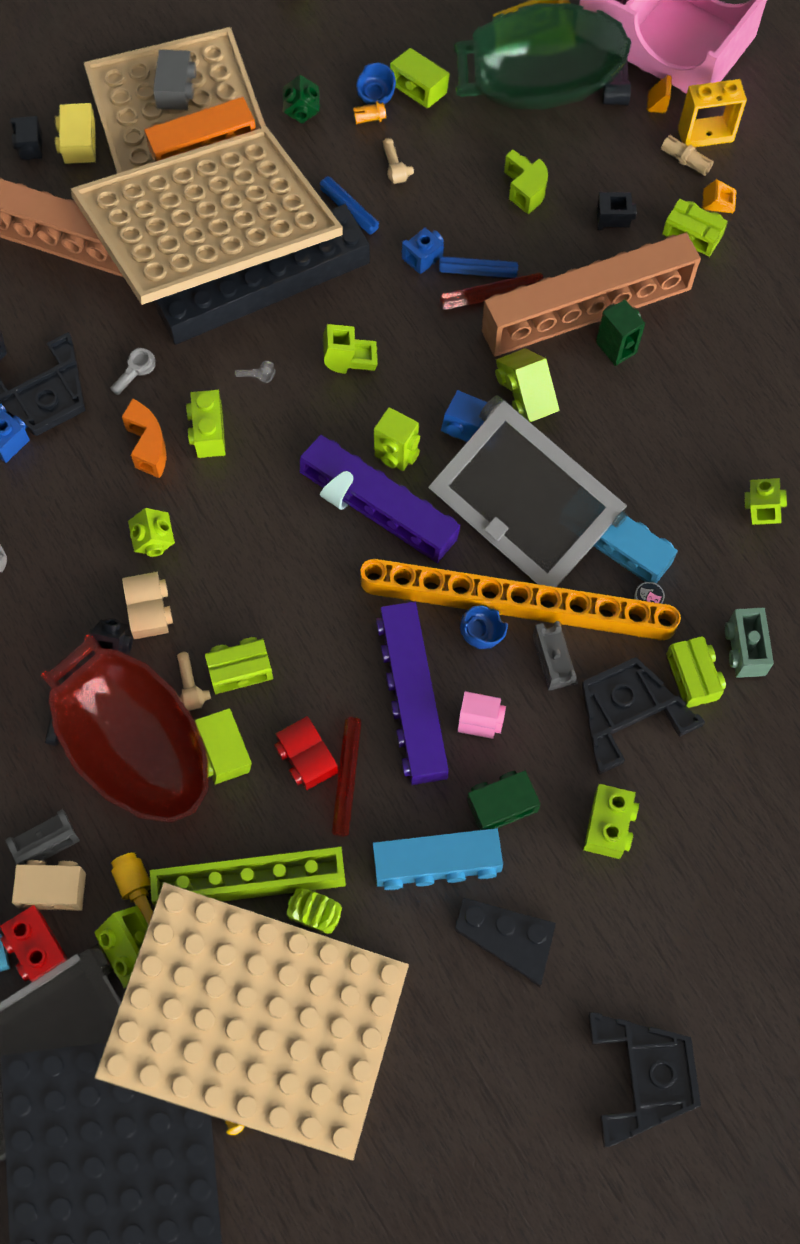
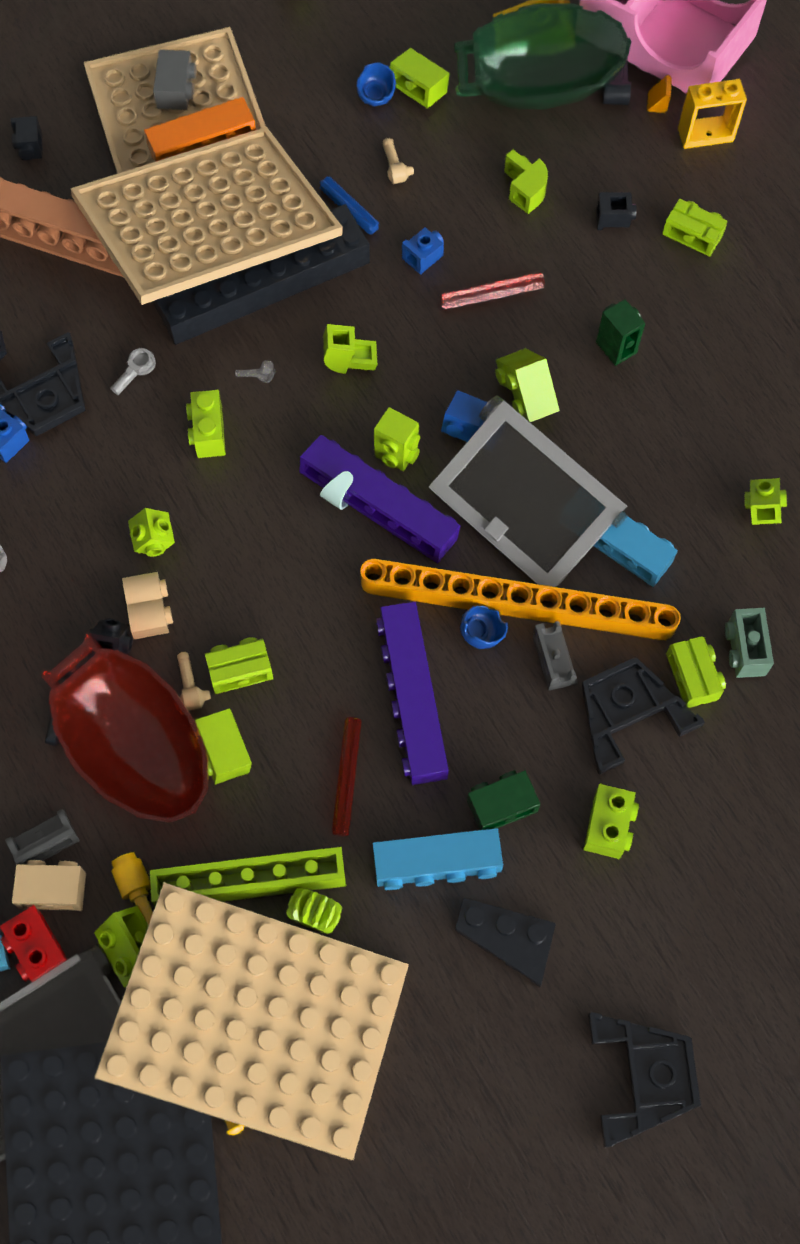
(76, 133): light yellow brick -> none
(150, 450): orange brick -> none
(301, 99): dark green brick -> none
(306, 753): red brick -> none
(370, 113): light orange pin -> none
(478, 267): blue axle -> none
(481, 715): bright pink brick -> none
(583, 293): nougat brick -> none
(649, 592): tile -> none
(687, 155): tan pin -> none
(719, 197): light orange slope -> none

